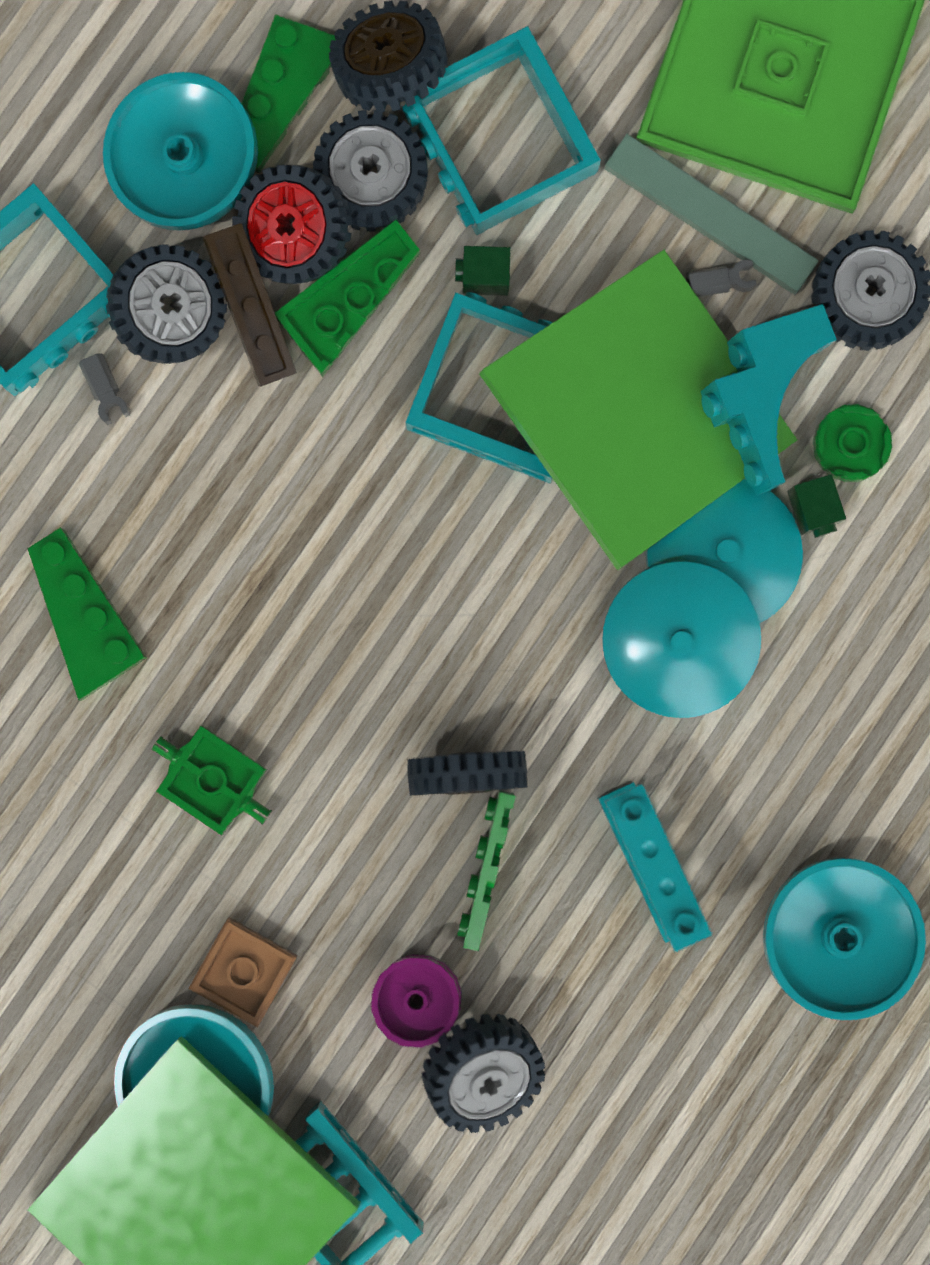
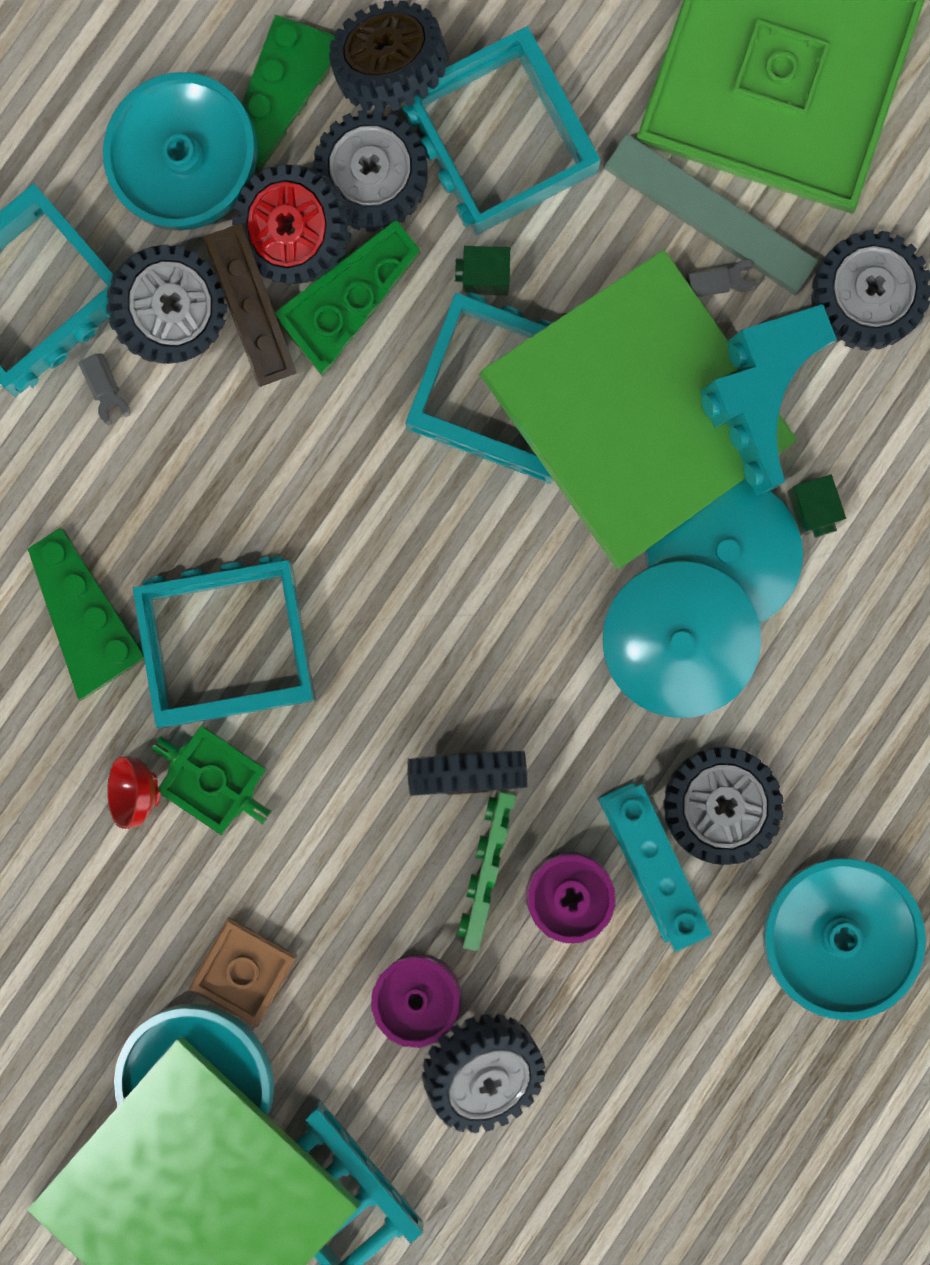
(131, 792): none -> red piece
(197, 581): none -> teal window
(586, 914): none -> magenta wheel
(712, 834): none -> wheel
(852, 443): green tile -> none

